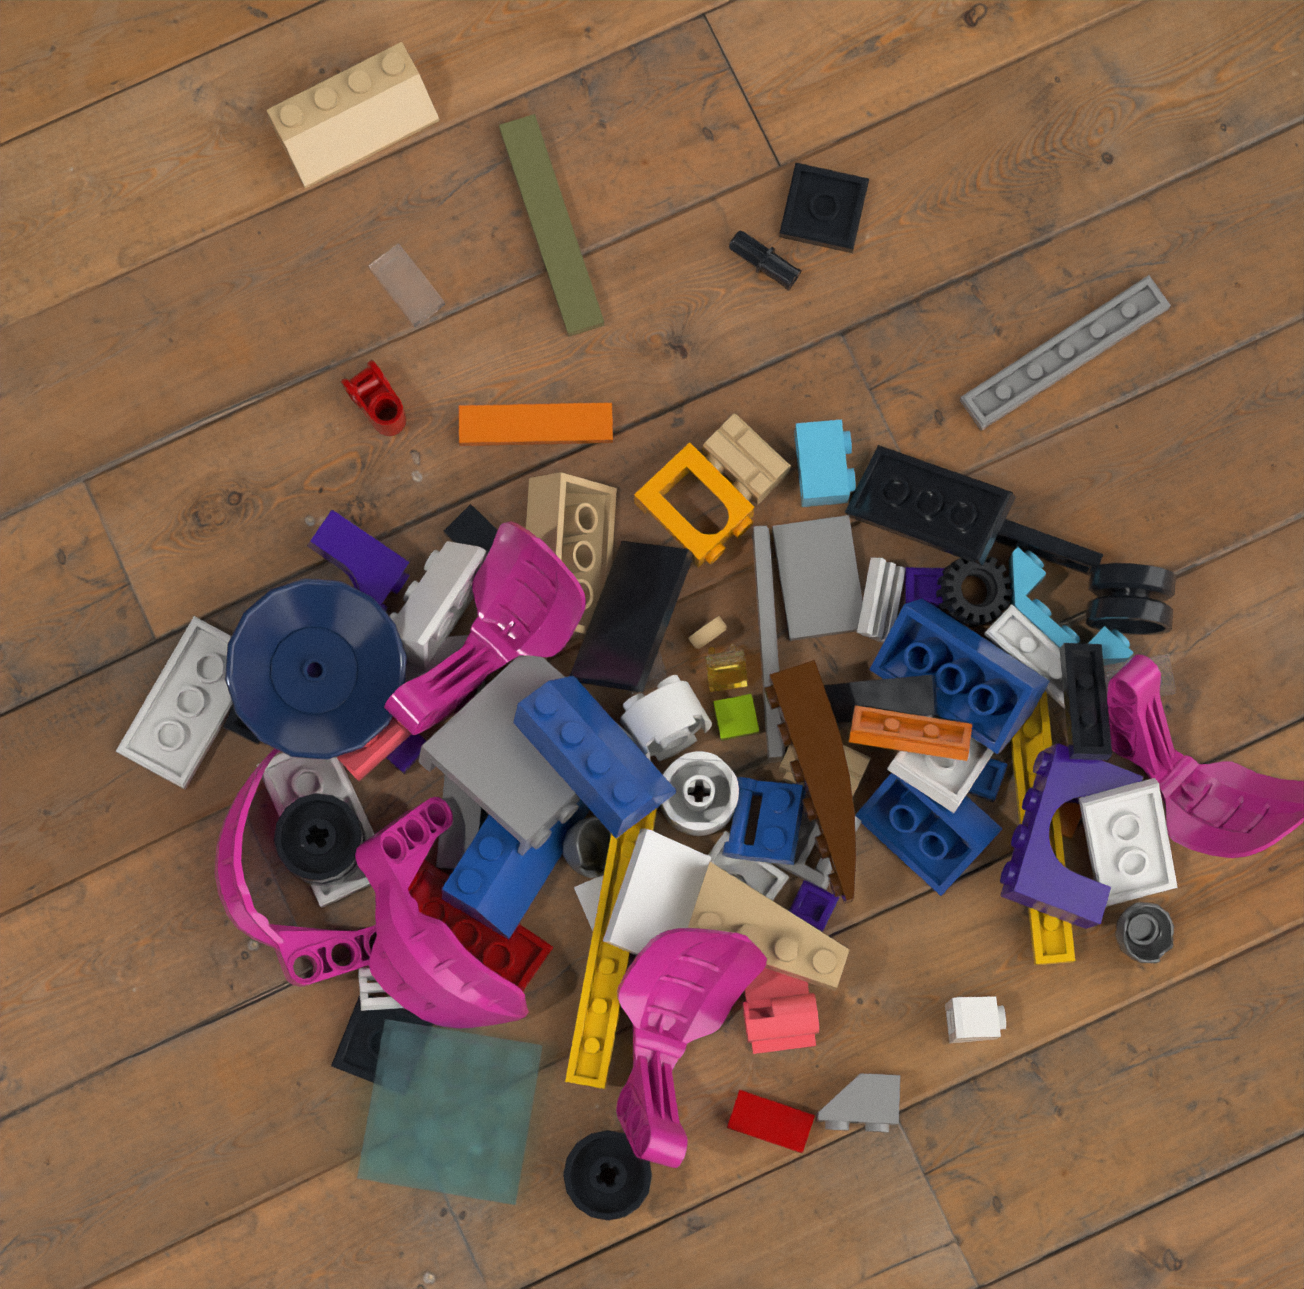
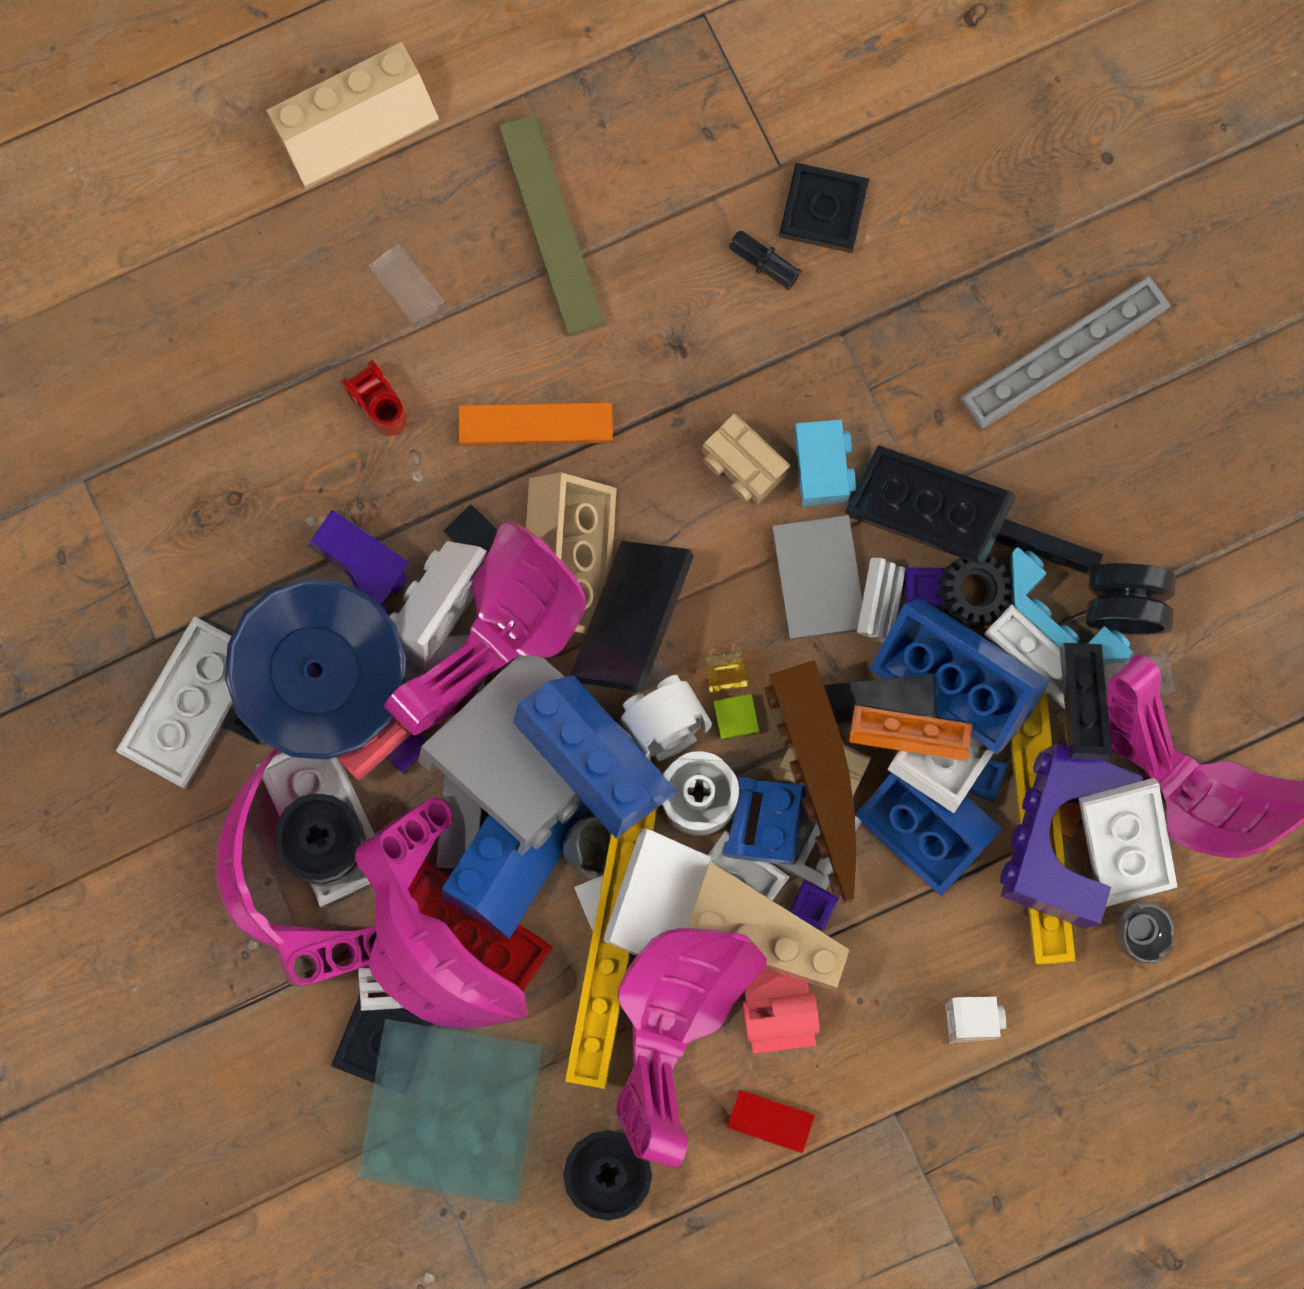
(702, 546): light orange panel -> none
(708, 633): tan tile -> none
(767, 635): light grey tile -> none
(865, 1100): light grey slope -> none

